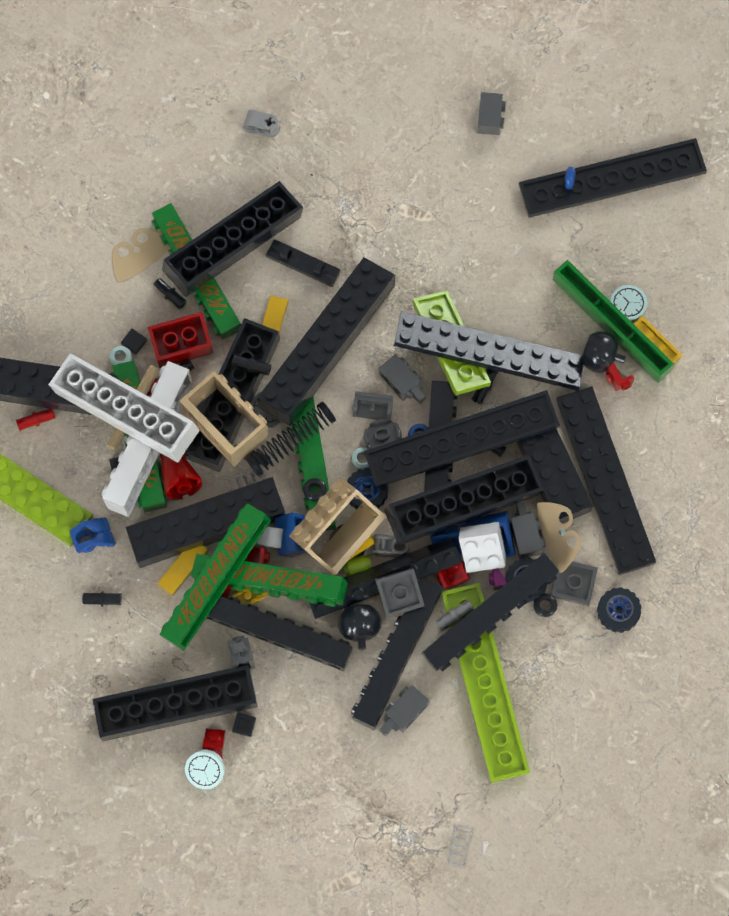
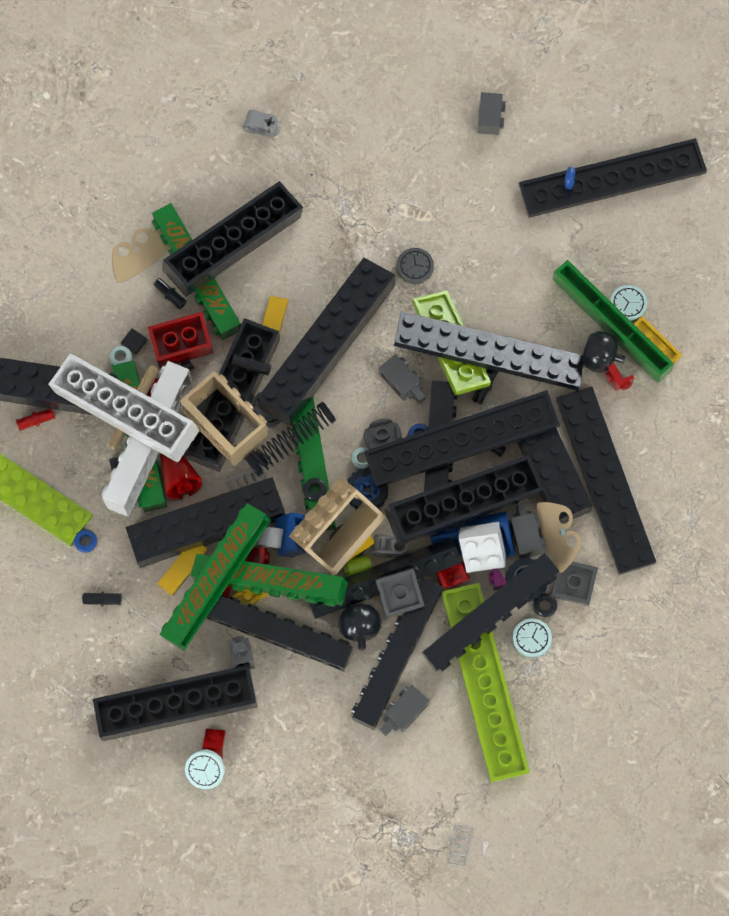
(102, 536): blue piece -> none
(244, 725): black tile -> none
(303, 263): black hinge -> none
(372, 405): dark grey hinge -> none
(415, 265): none -> dark grey tile
(454, 615): light grey pin -> none
(532, 638): none -> light aqua tile
(630, 609): black wheel -> none

